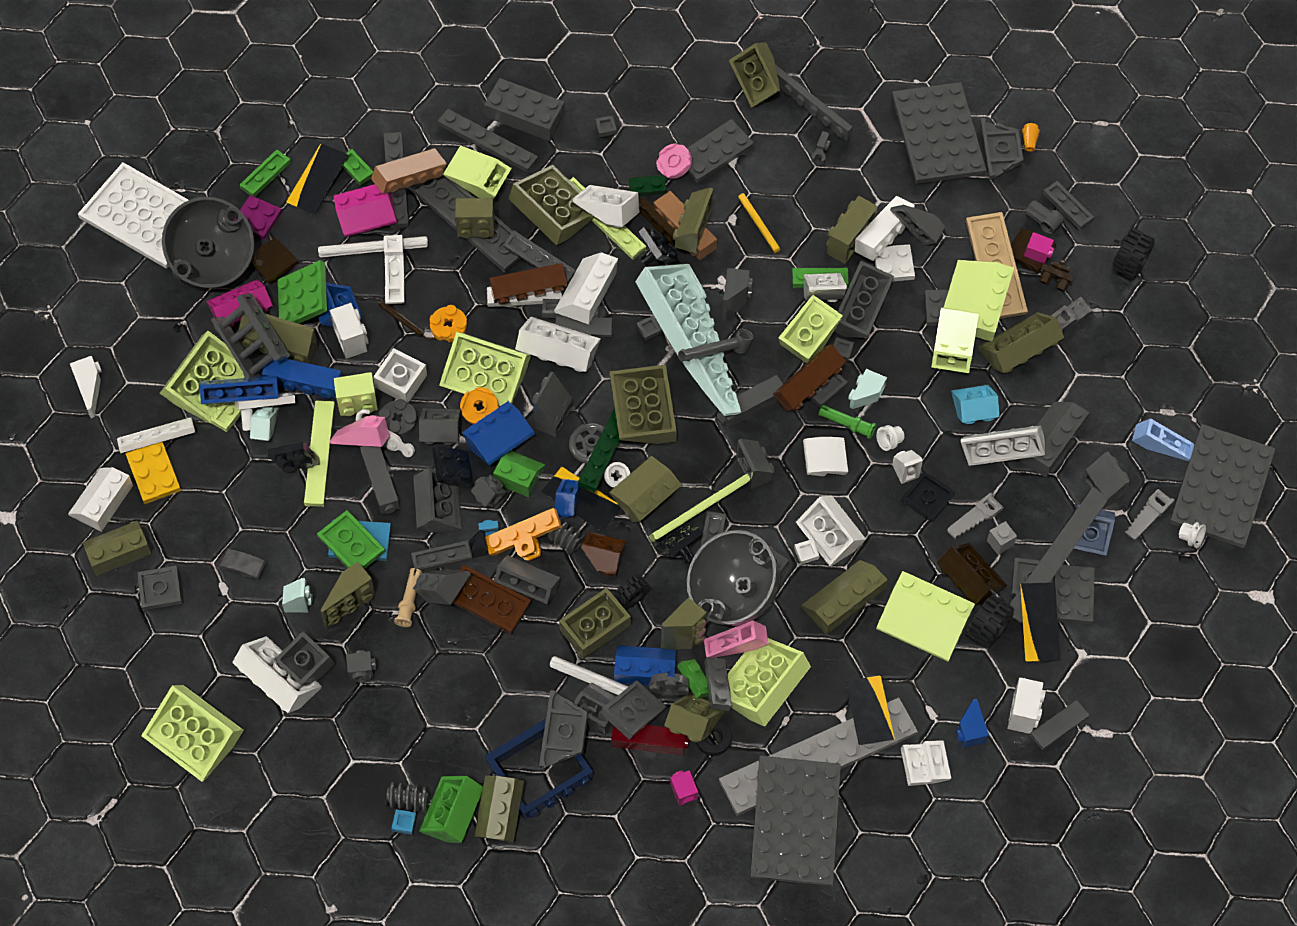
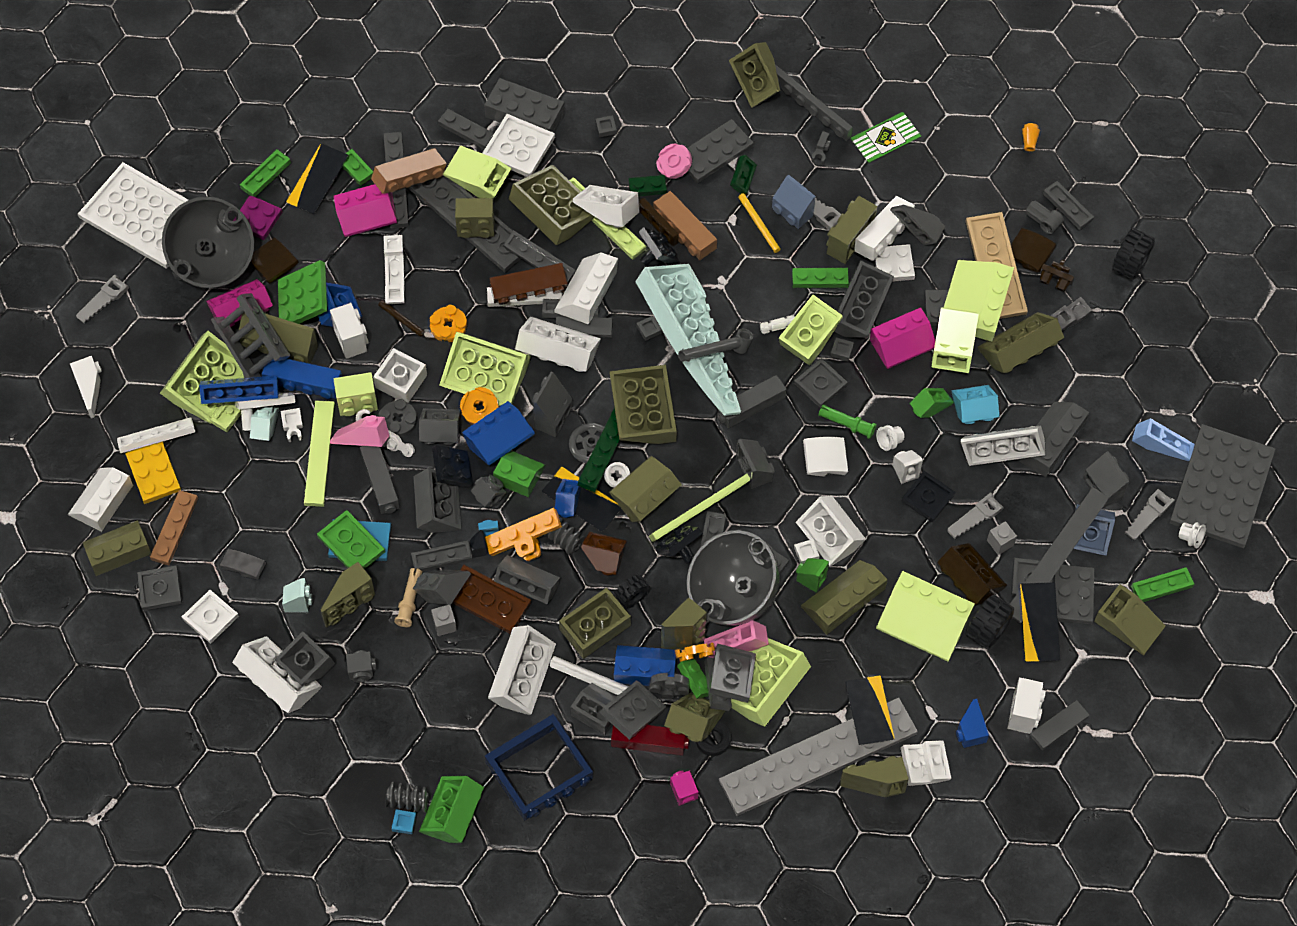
(103, 298): none -> light grey piece
(174, 527): none -> medium nougat plate
(191, 732): yellowish green slope -> none
(210, 616): none -> white plate
(292, 422): none -> white plate
(293, 457): black plate -> none
(368, 247): white axle -> none
(443, 620): none -> light grey brick
(499, 808): olive slope -> none
(519, 145): none -> white plate
(522, 670): none -> white slope
(563, 731): dark grey wing -> none
(694, 220): olive slope -> none
(701, 650): none -> light orange plate
(732, 673): none -> dark grey plate
(737, 290): dark grey slope -> none
(743, 174): none -> dark green plate
(776, 324): none -> white axle
(794, 202): none -> sand blue slope
(795, 821): dark grey plate -> none
(809, 377): reddish brown brick -> none
(812, 573): none -> bright green slope
(822, 212): none -> light grey piece
(824, 286): white slope -> none
(868, 390): light aqua slope -> none
(877, 778): none -> olive slope
(885, 137): none -> sticker
(903, 338): none -> dark pink slope
(930, 402): none -> bright green slope
(938, 133): dark grey plate -> none
(1001, 148): dark grey wing -> none
(1039, 248): dark pink brick -> none
(1130, 620): none -> olive slope
(1163, 584): none -> bright green plate

